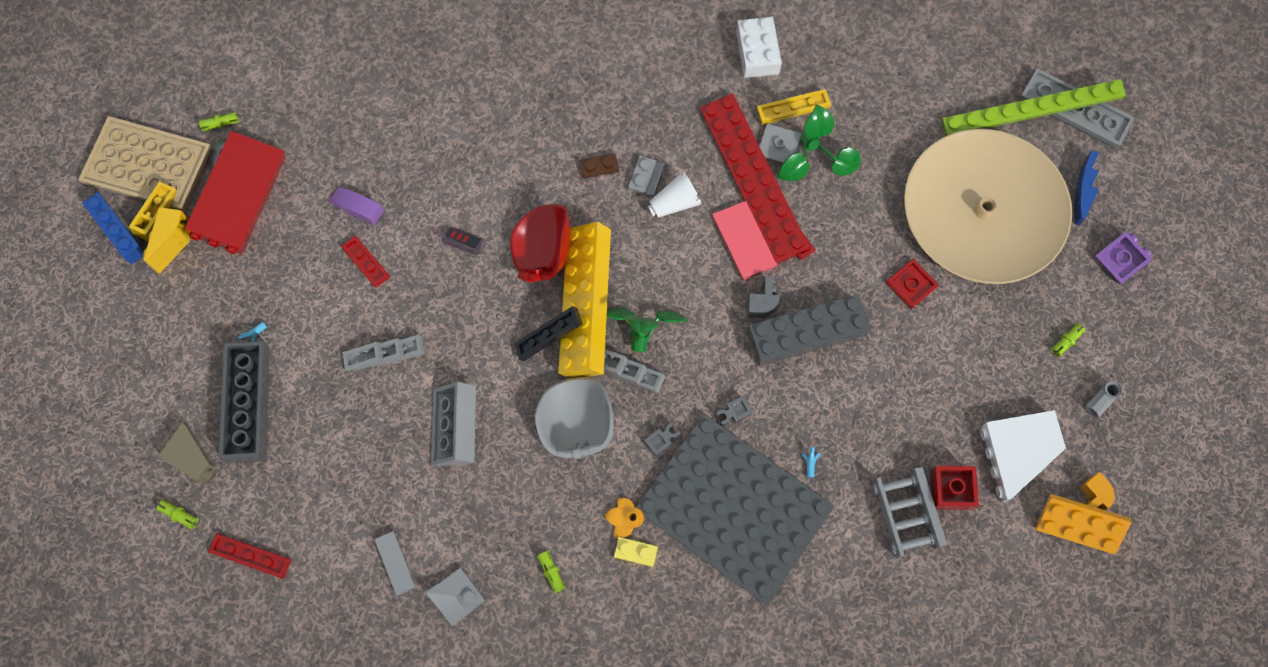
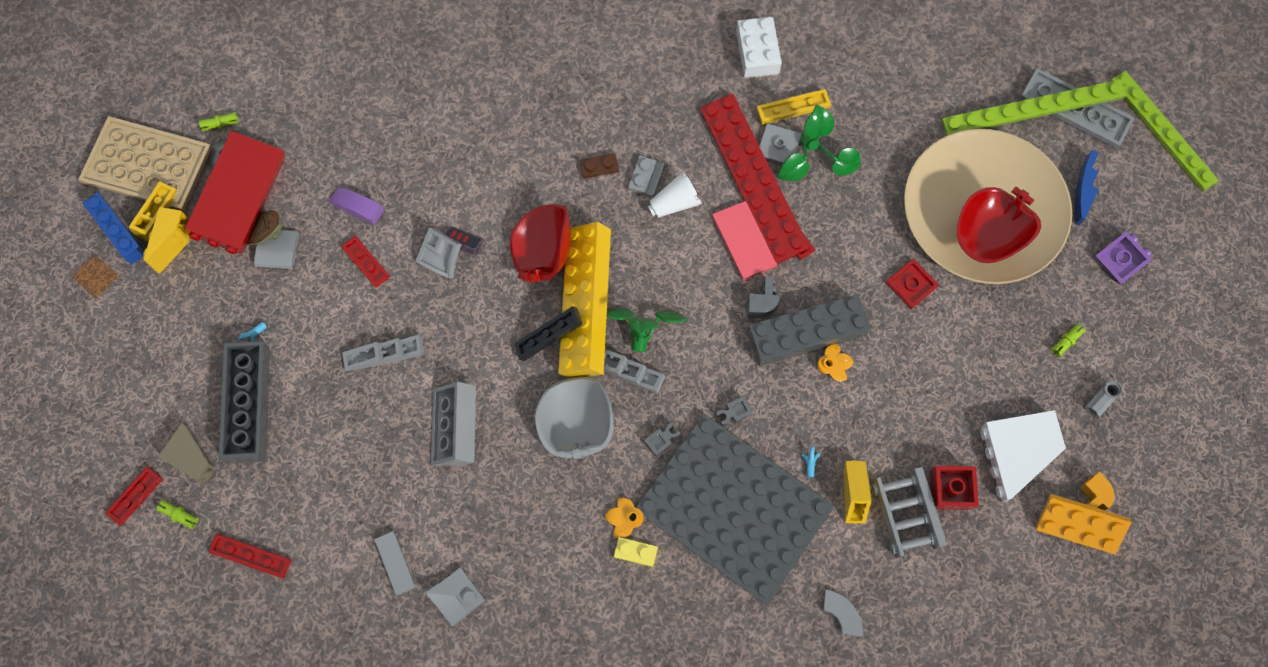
(95, 276): none -> clear orange piece
(134, 496): none -> red tile
(266, 227): none -> olive shield
(278, 252): none -> light grey slope
(439, 253): none -> light grey plate
(551, 571): lime pin -> none
(838, 363): none -> light orange plate
(844, 612): none -> light grey tile
(856, 492): none -> yellow slope
(997, 224): none -> red piece
(1166, 133): none -> lime plate

